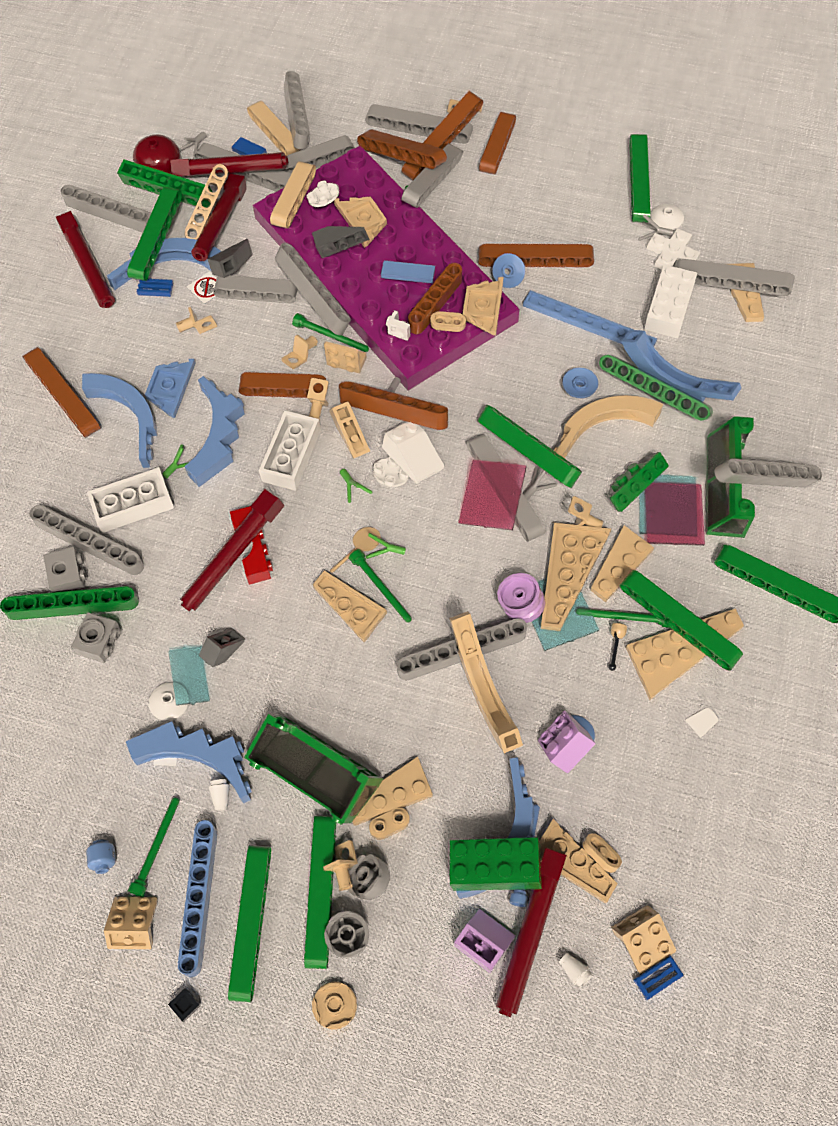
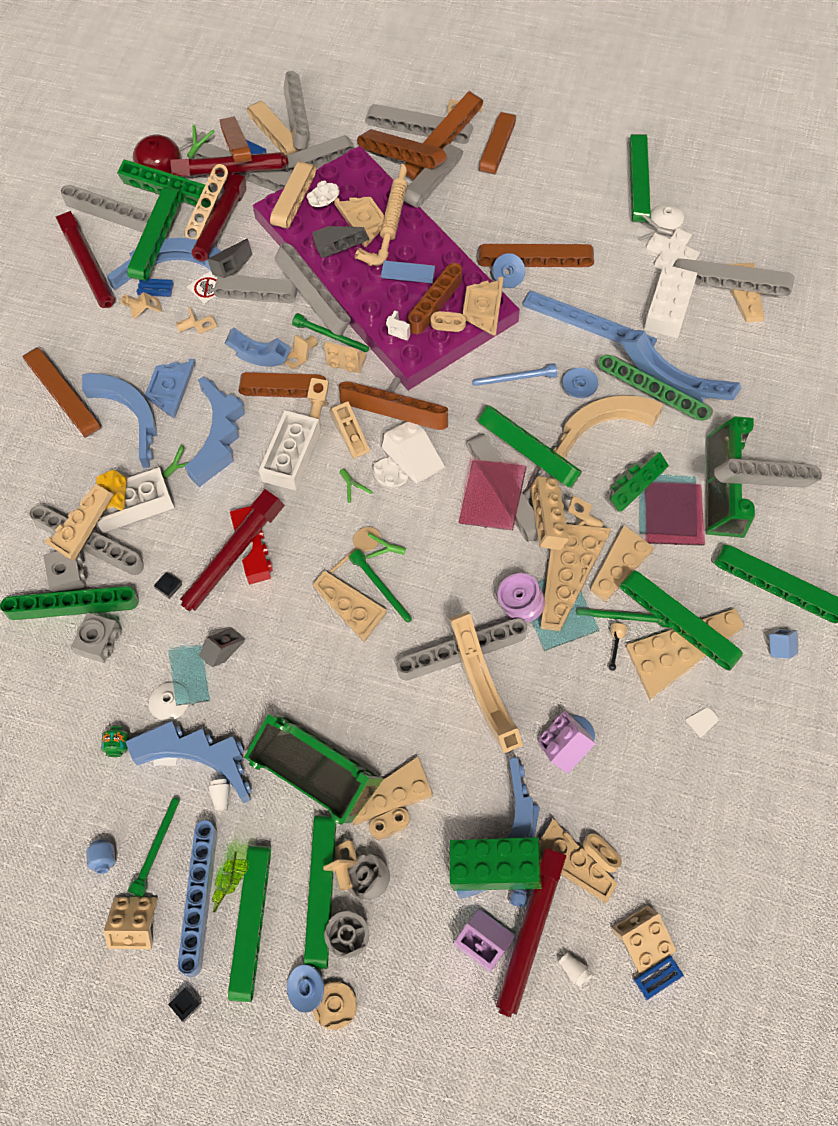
(76, 530): none -> tan wing
(114, 742): none -> green head
(116, 484): none -> yellow bracket
(138, 305): none -> tan bracket
(167, 585): none -> black plate
(196, 146): none -> bright green plant
(230, 878): none -> clear neon green hinge
(235, 140): none -> dark orange beam
(255, 352): none -> medium blue arch
(300, 995): none -> medium blue dish
(390, 221): none -> tan piece
(548, 371): none -> medium blue piece
(549, 513): none -> tan brick
(783, 643): none -> medium blue panel

